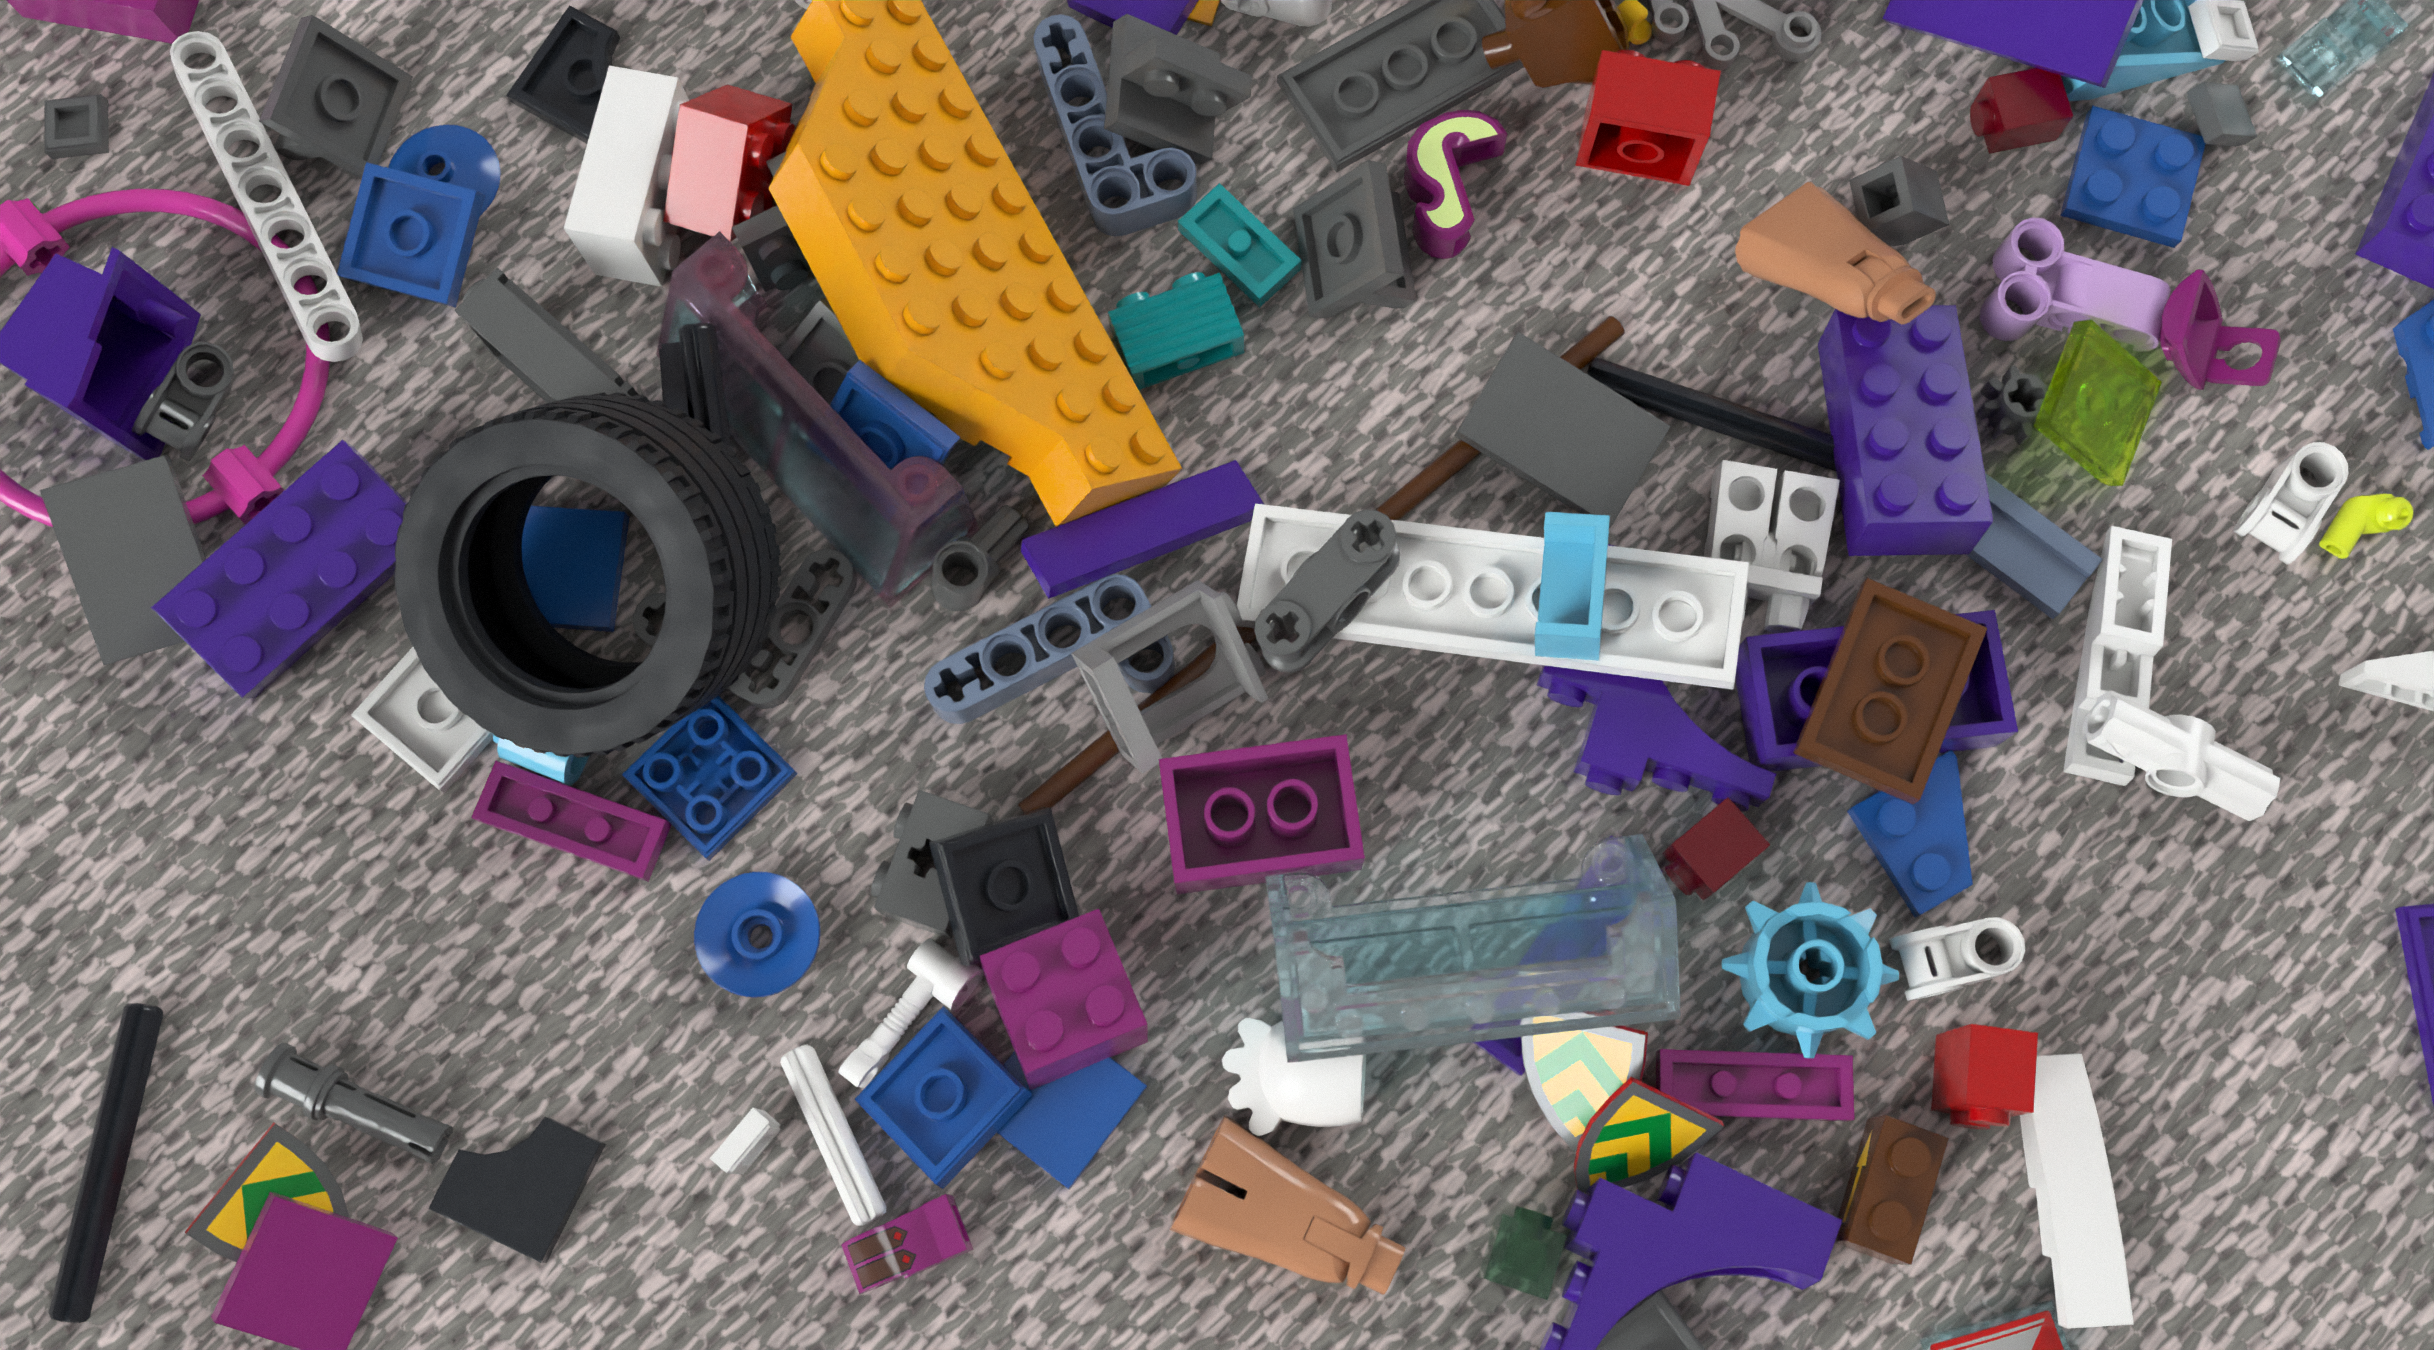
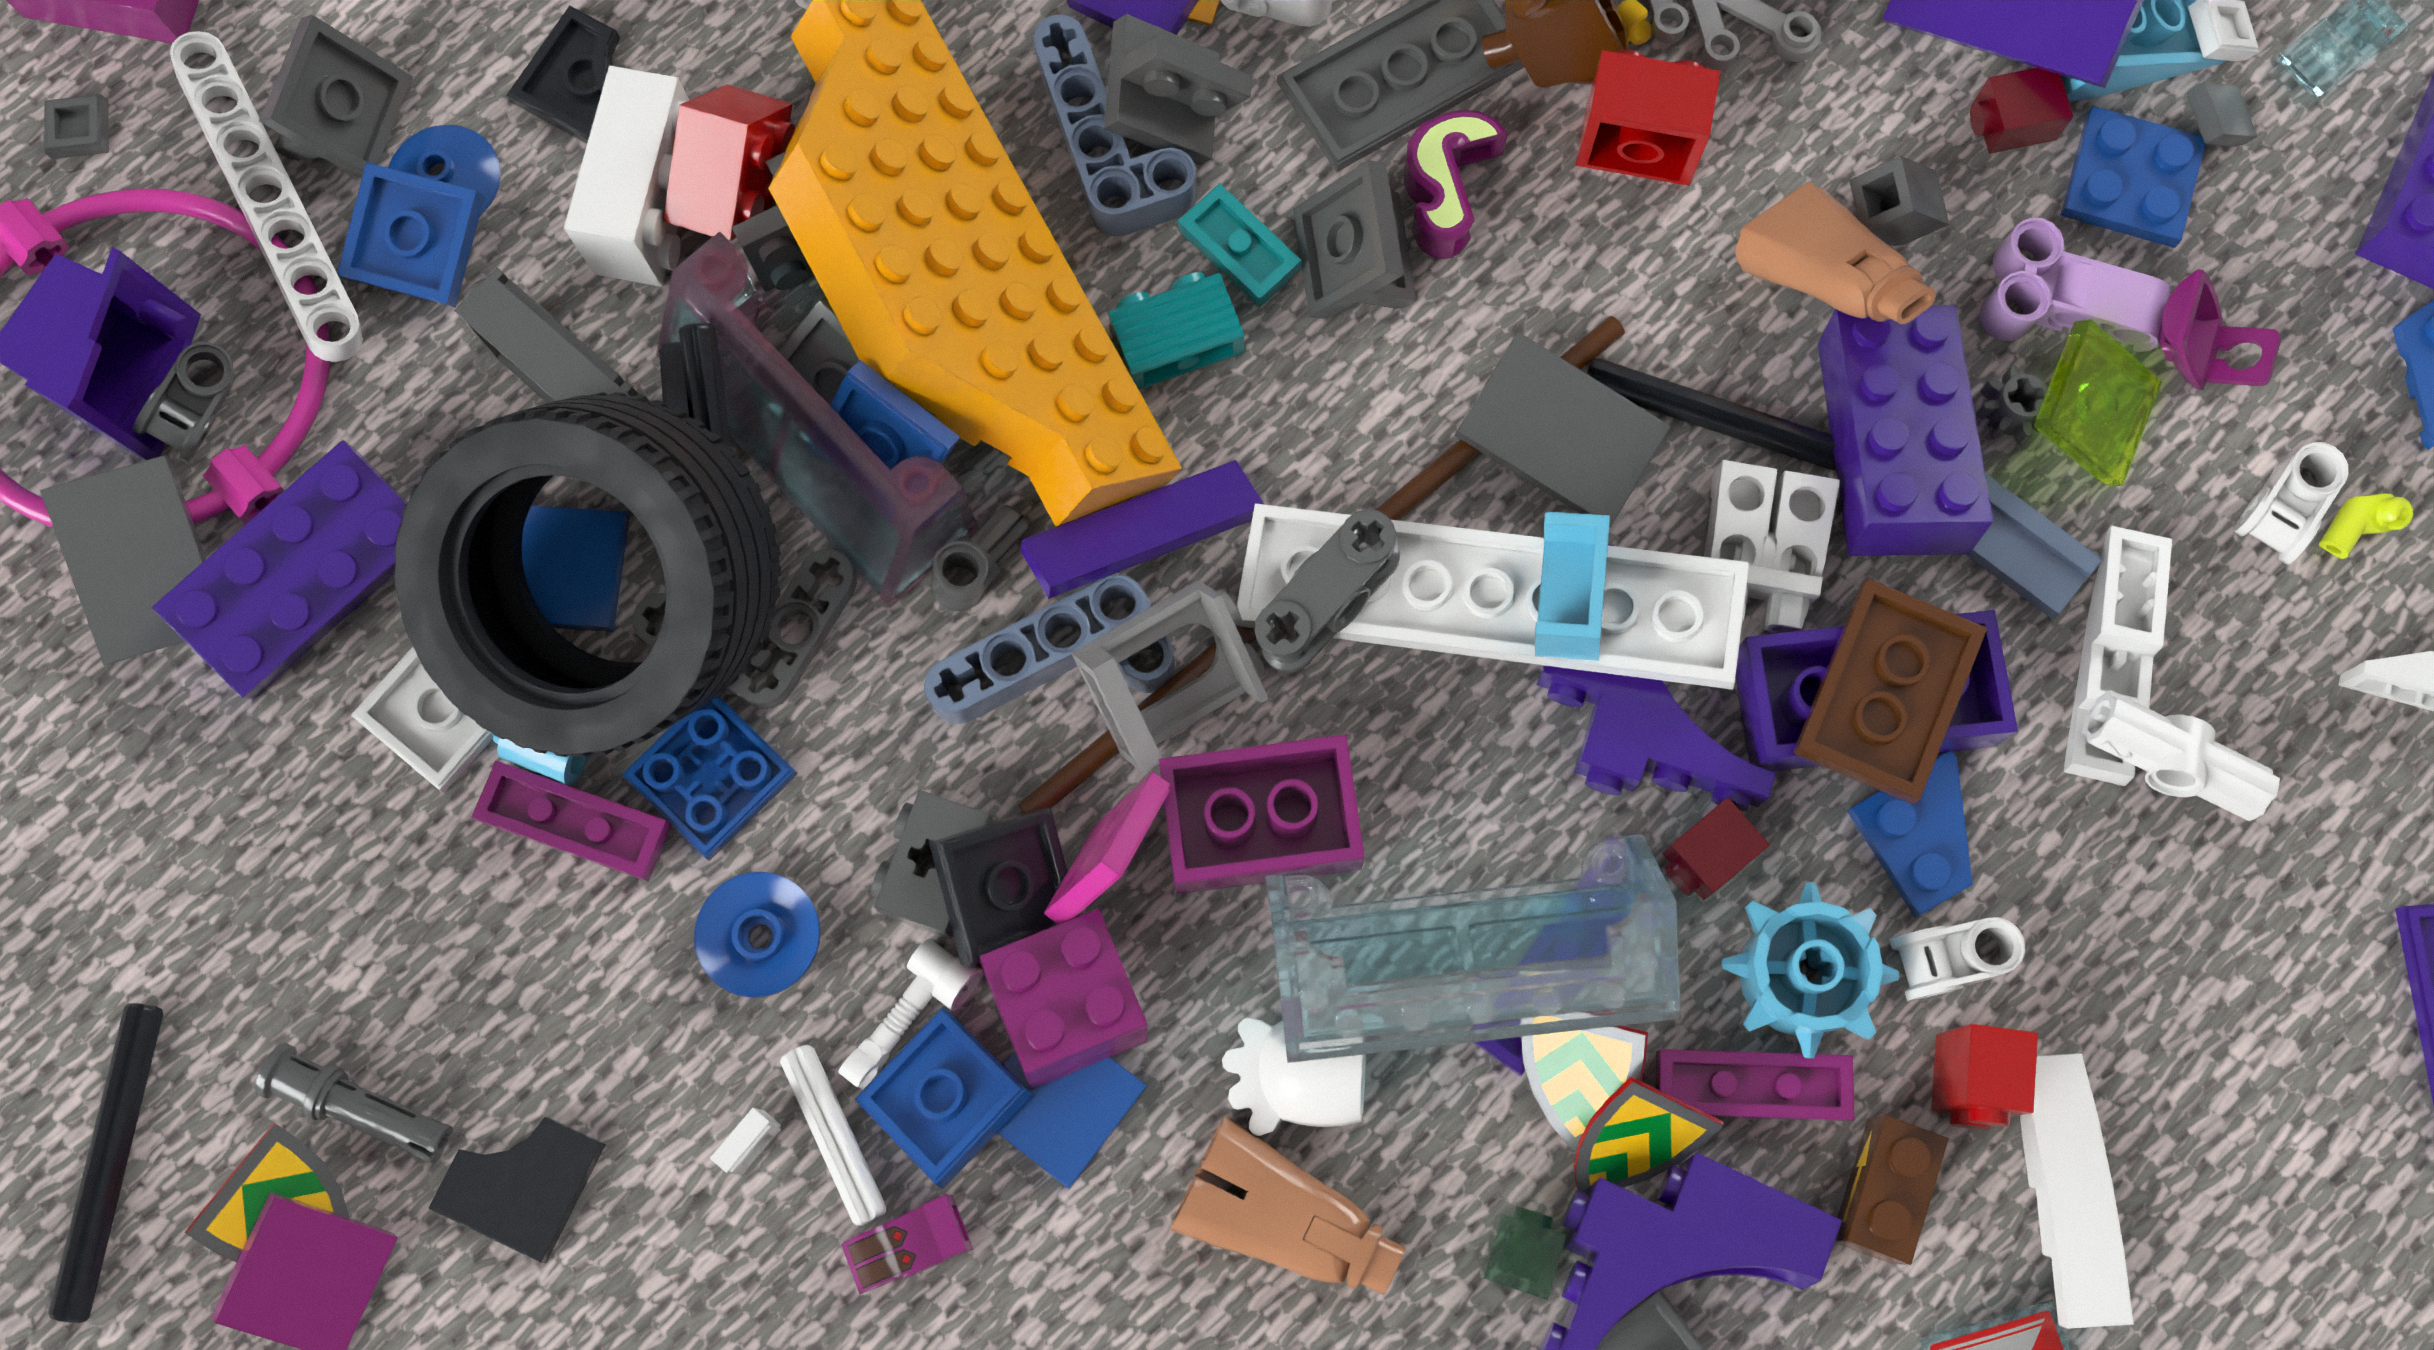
(1108, 849): none -> dark pink tile

